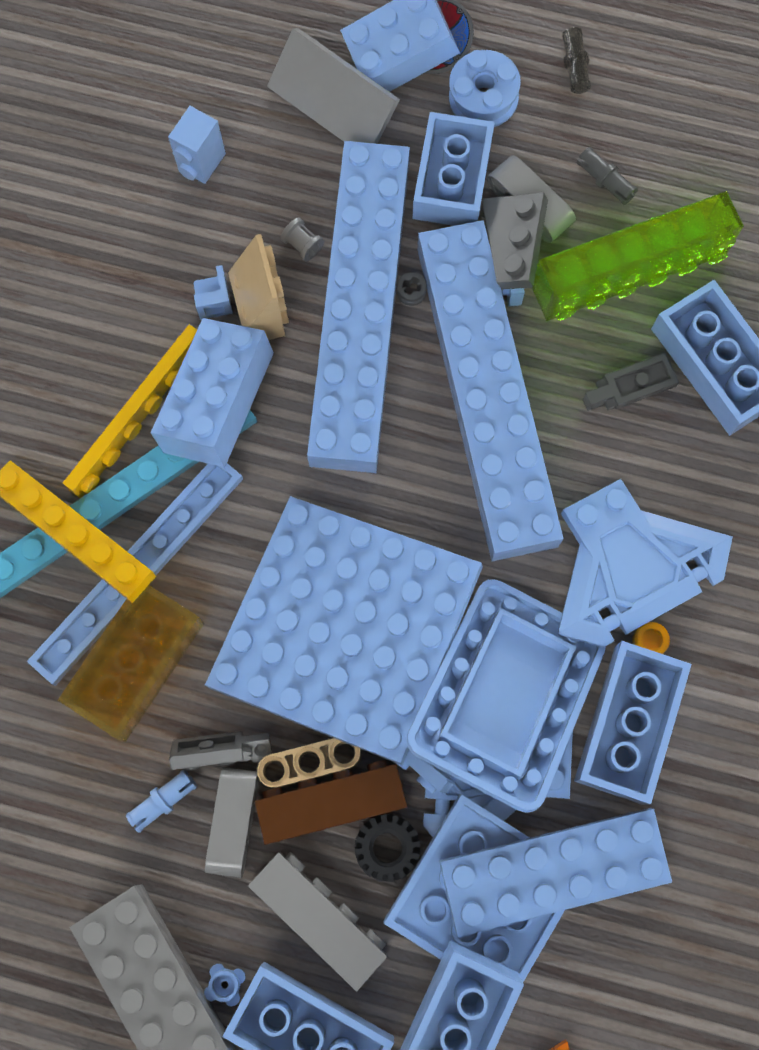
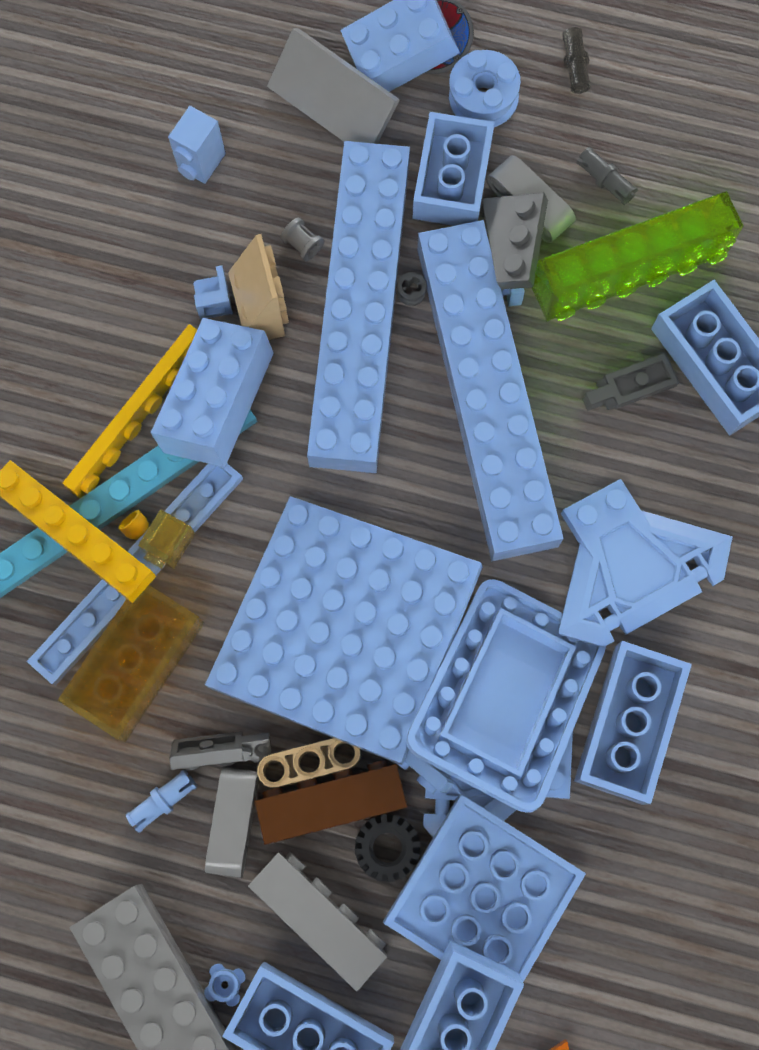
(134, 525): none -> yellow hinge
(166, 540): none -> clear yellow brick
(555, 872): light blue plate -> none
(652, 637): light orange tile -> none

